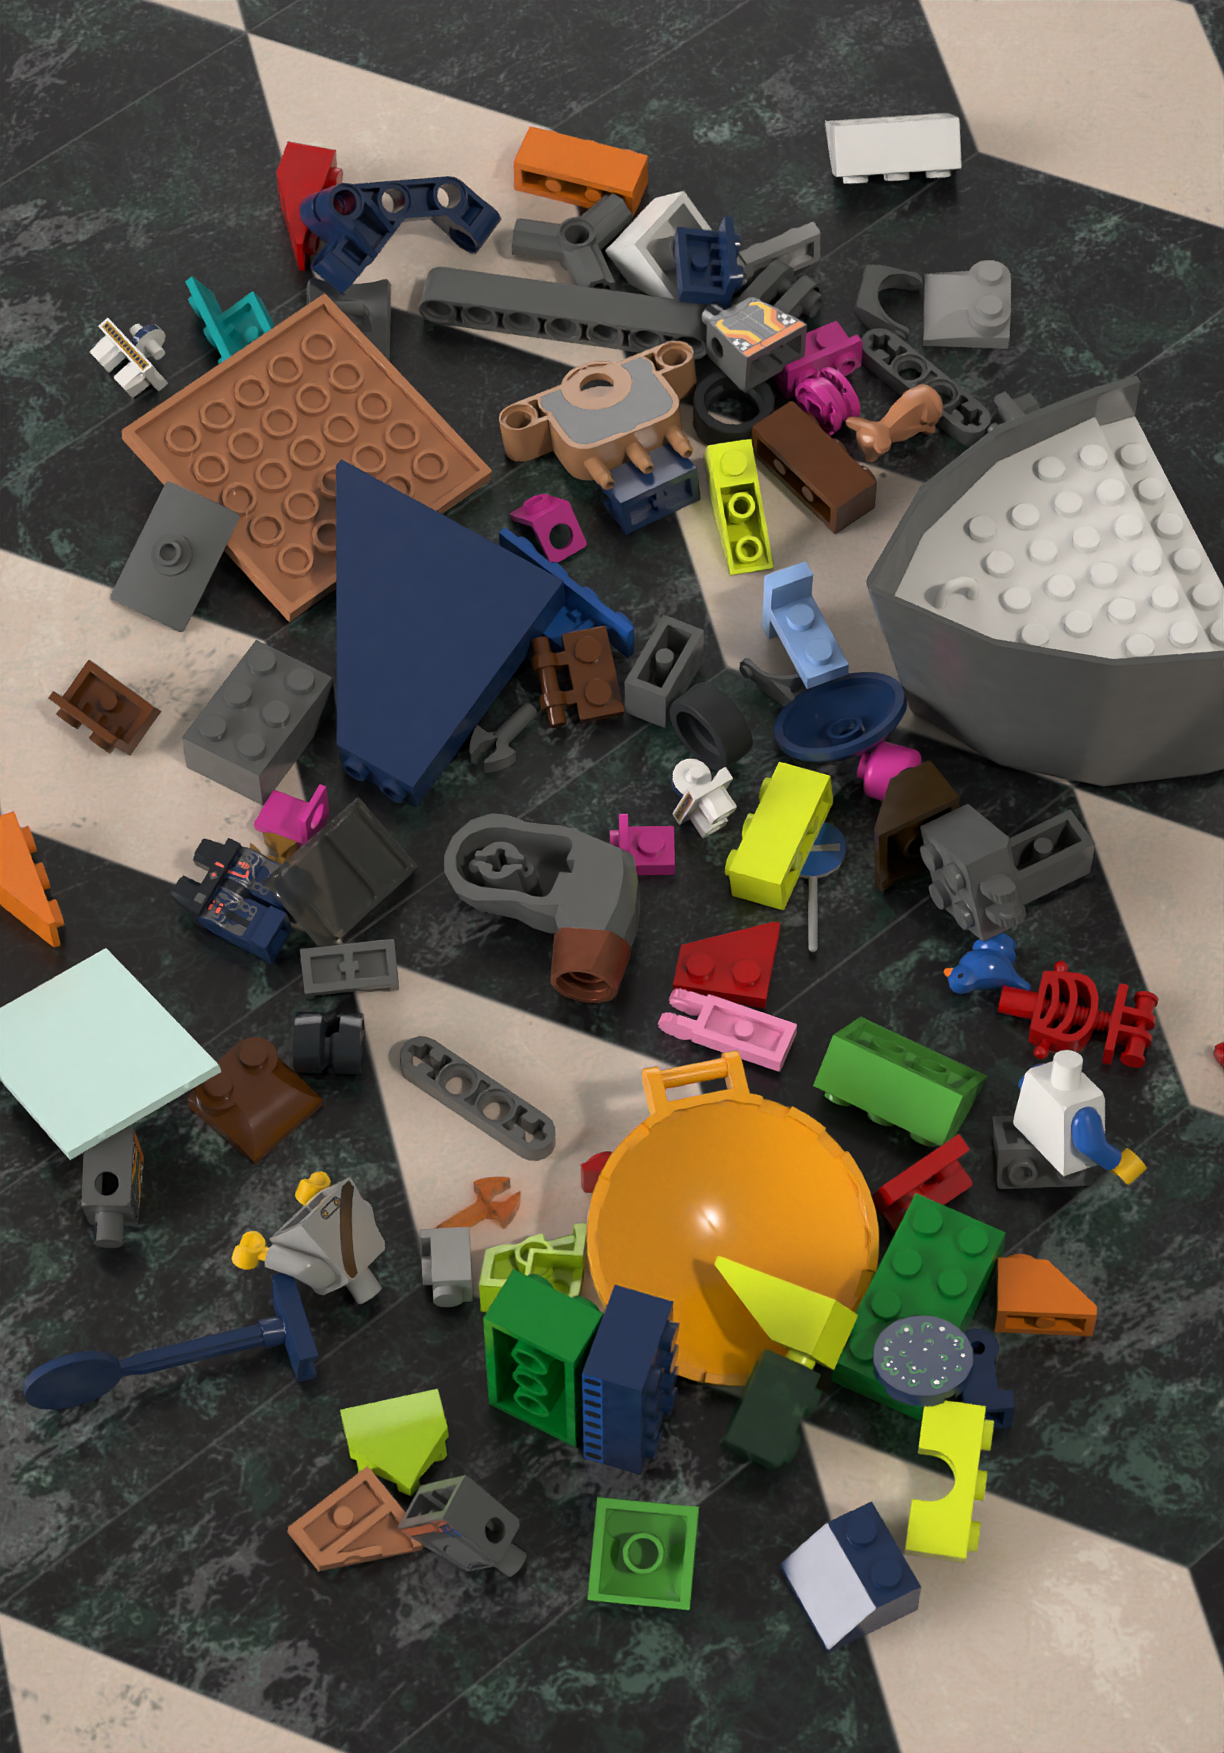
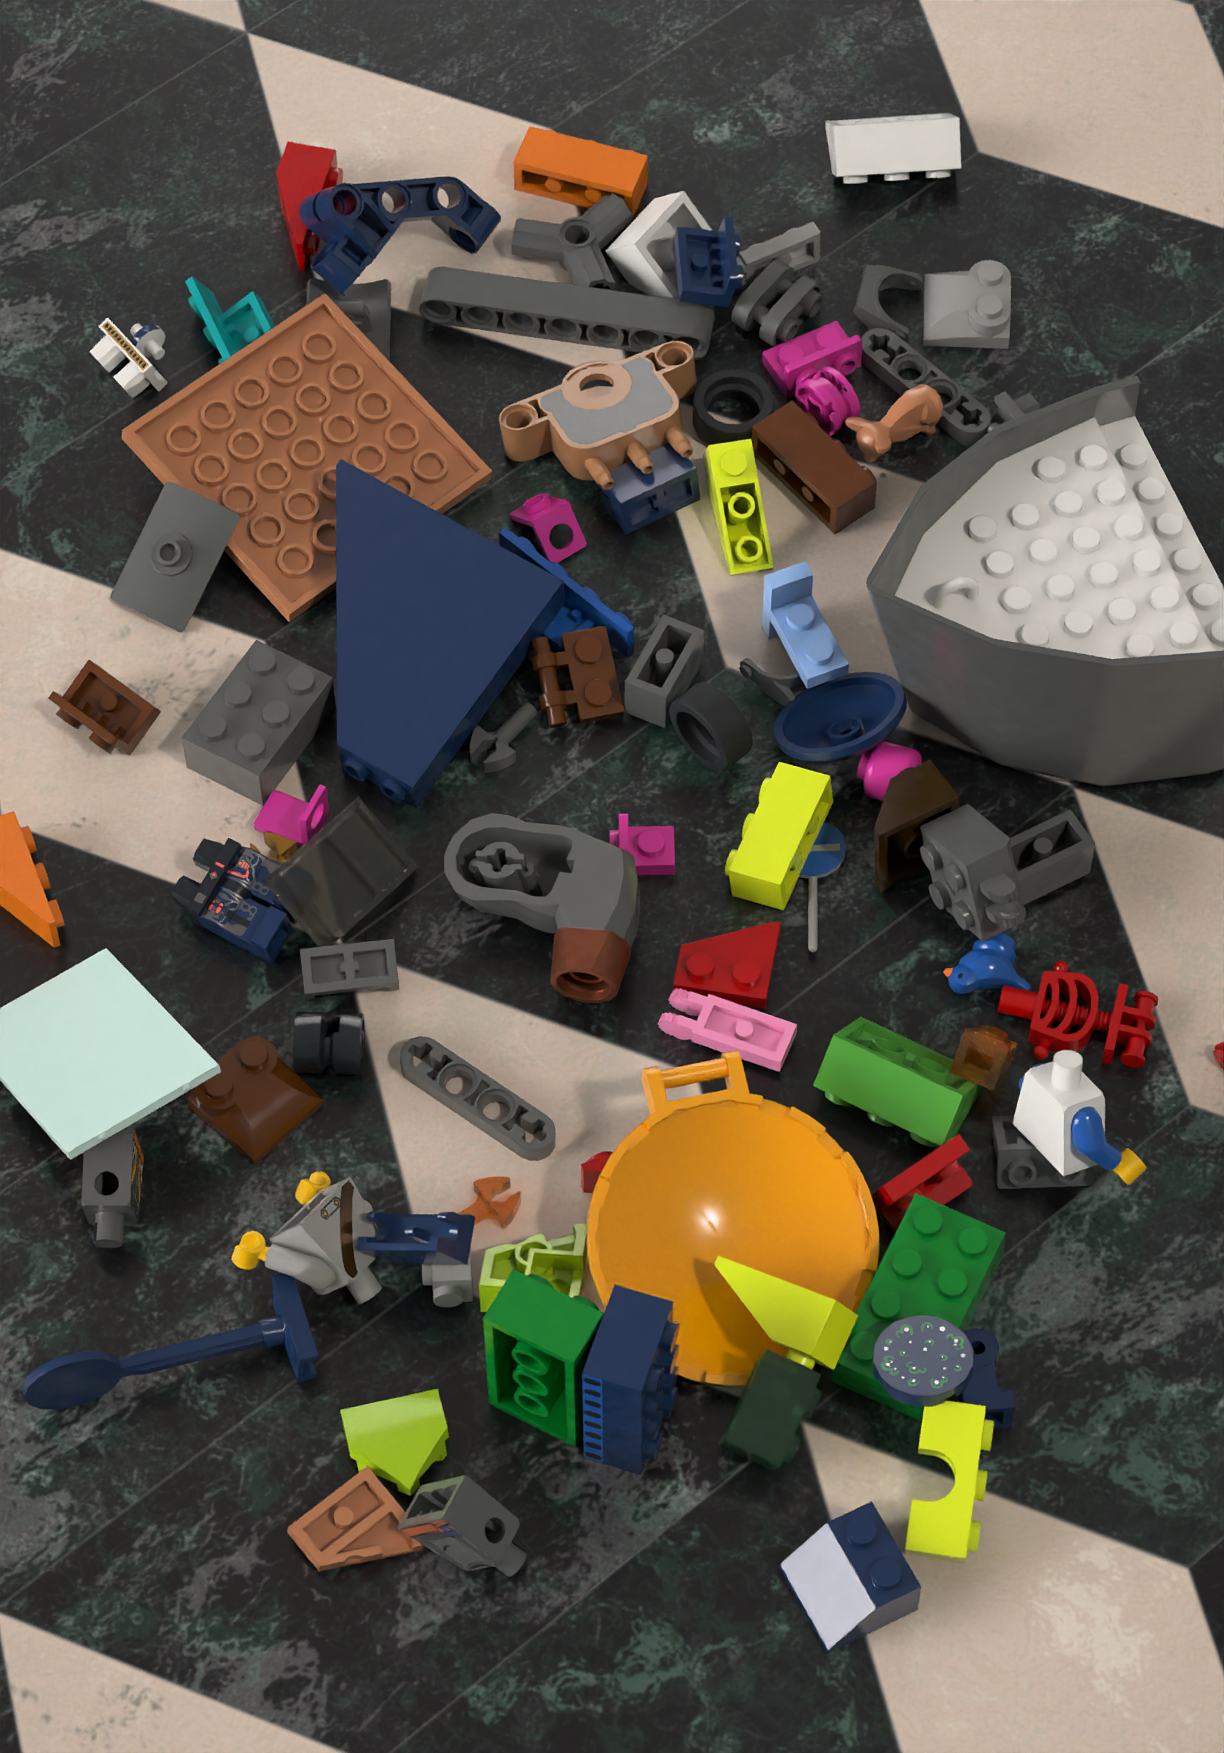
(420, 1238): none -> dark blue hinge
(643, 1553): bright green slope -> none
(702, 800): white hips -> none
(752, 340): dark grey torso -> none
(984, 1056): none -> clear orange brick
(1039, 1299): orange slope -> none

